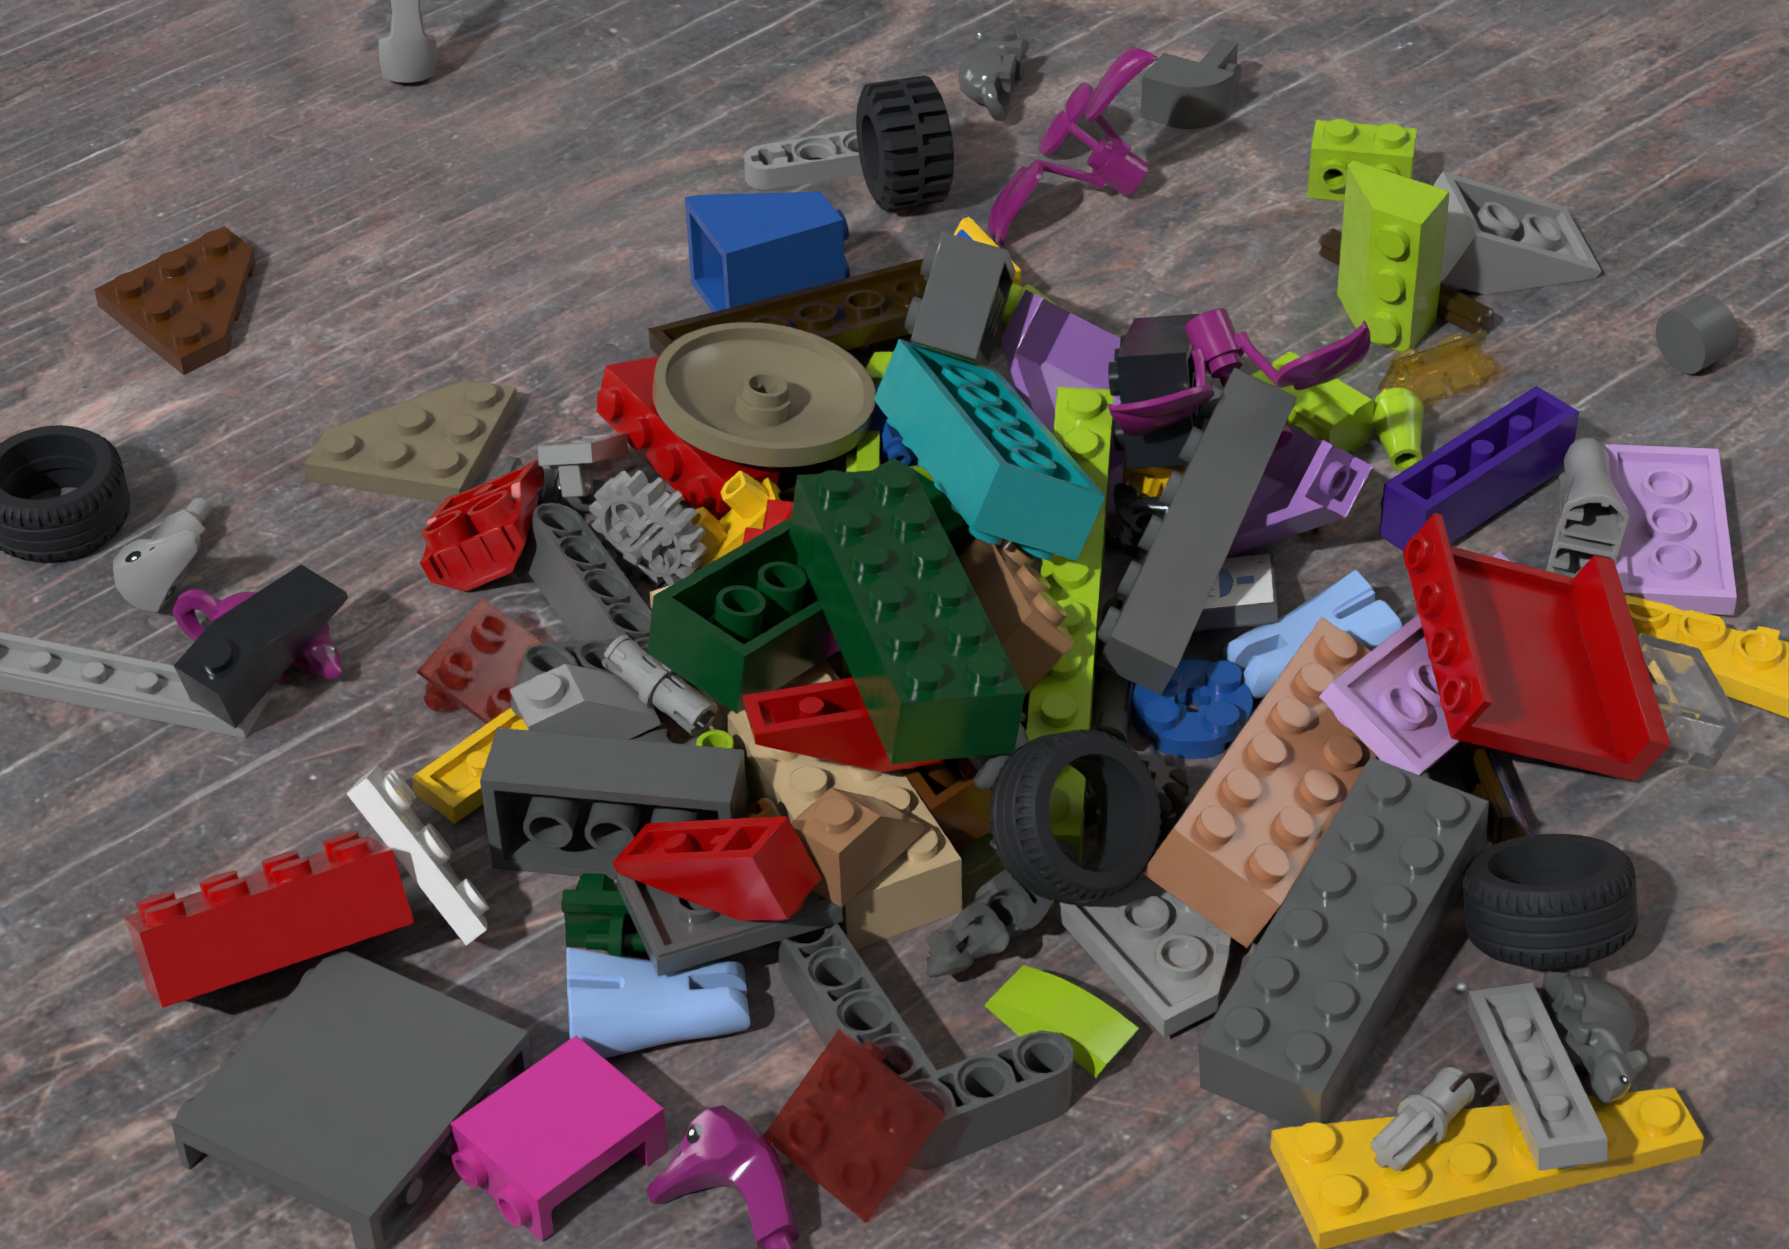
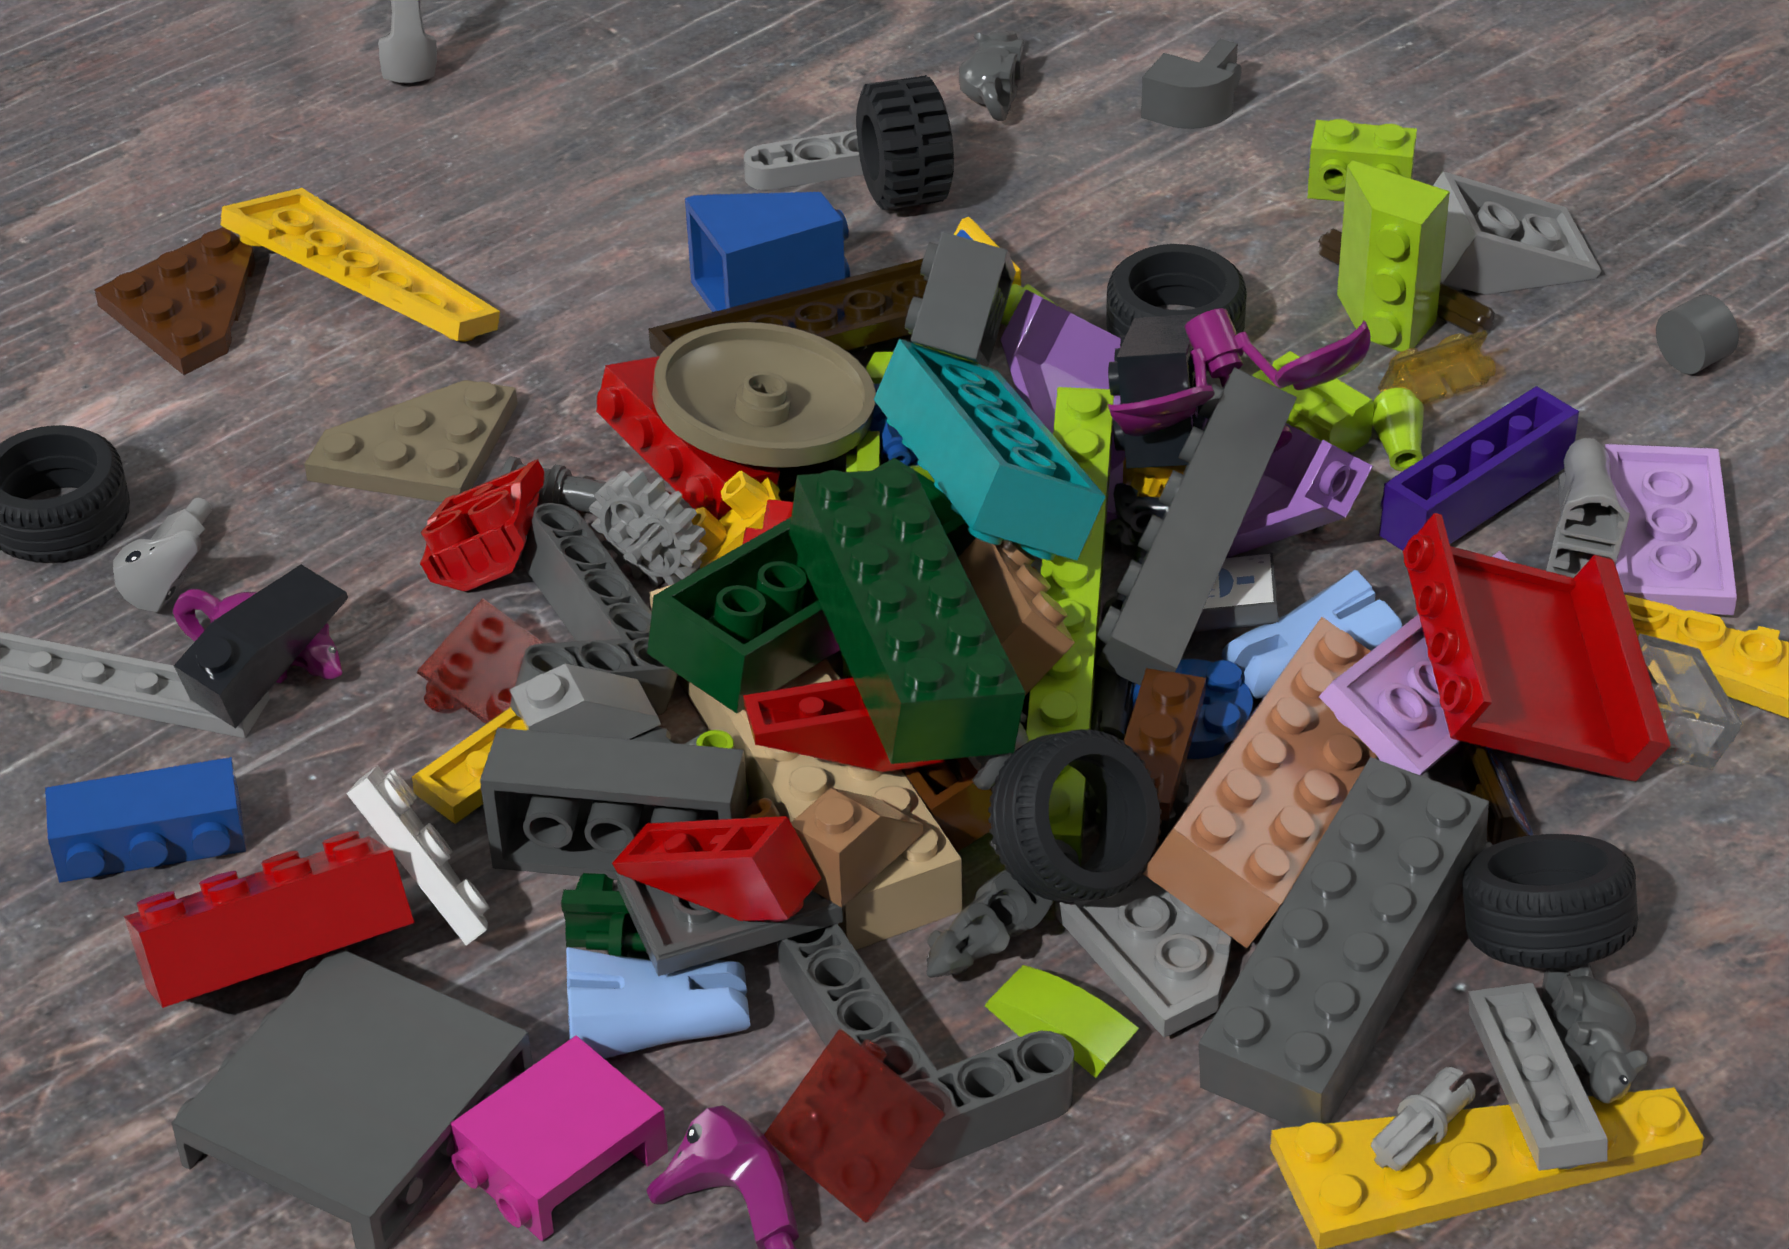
(144, 819): none -> blue brick
(359, 259): none -> yellow wing
(579, 457): light grey hinge -> none
(659, 685): light grey pin -> none
(1111, 162): magenta plant -> none
(1164, 728): none -> reddish brown plate
(1173, 277): none -> black tyre

